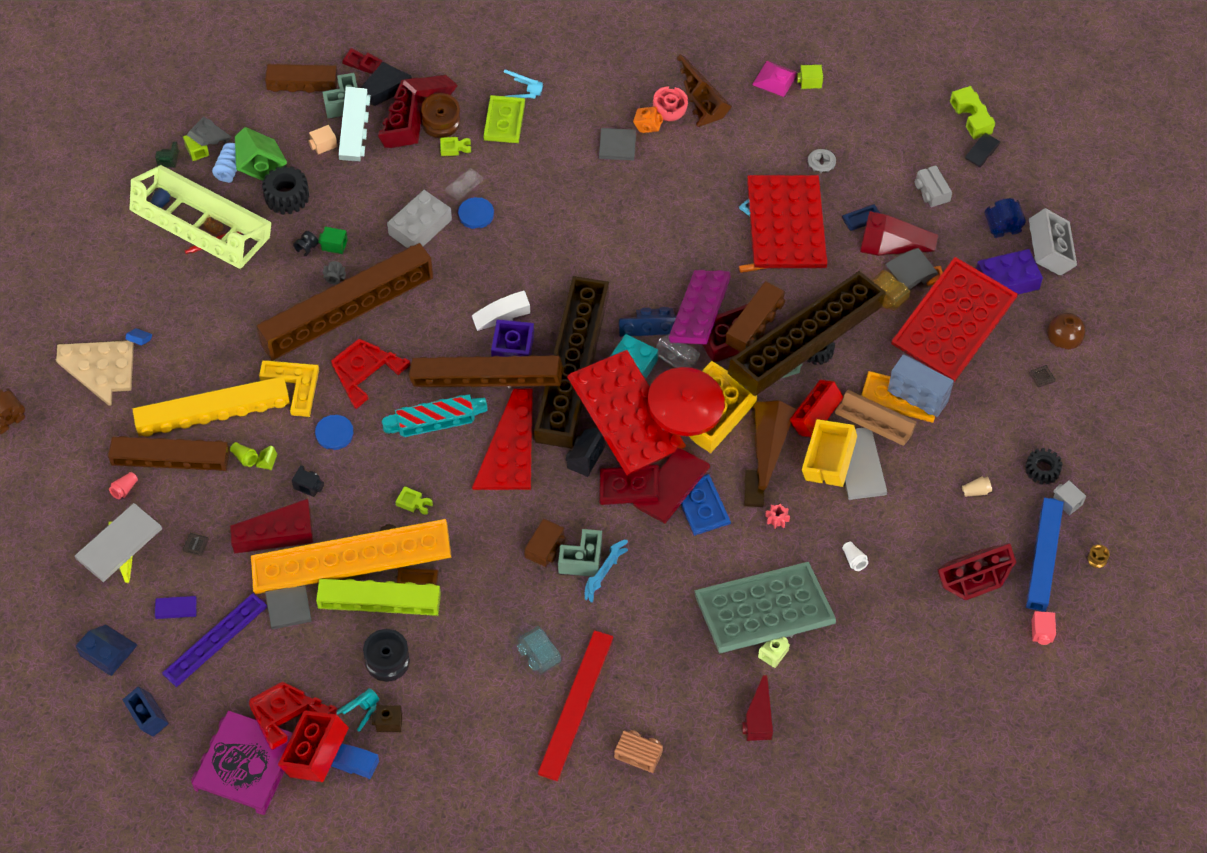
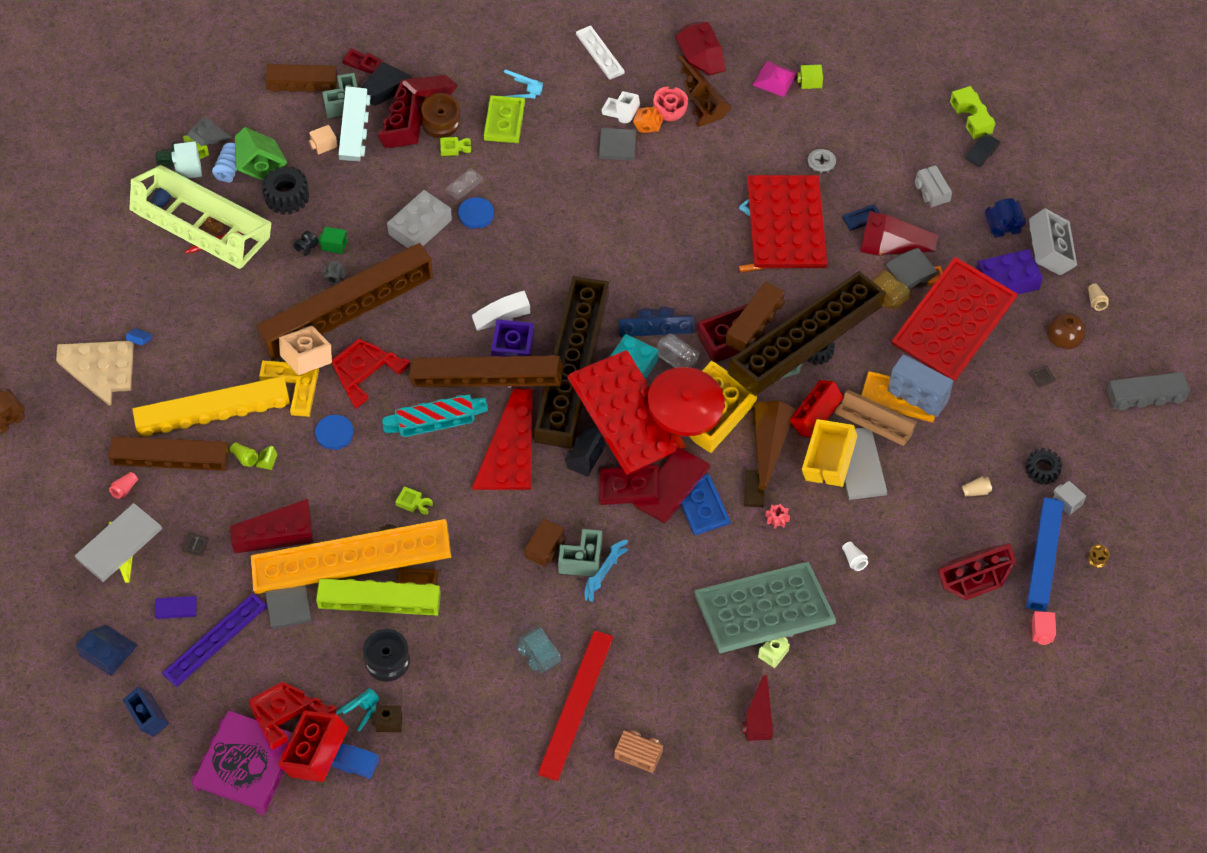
(187, 160): none -> light aqua brick
(305, 350): none -> light nougat brick
(307, 482): black brick -> none
(600, 52): none -> white tile
(622, 108): none -> white brick
(700, 307): magenta plate -> none
(701, 47): none -> dark red wedge
(1097, 297): none -> tan cone
(1148, 390): none -> dark grey brick

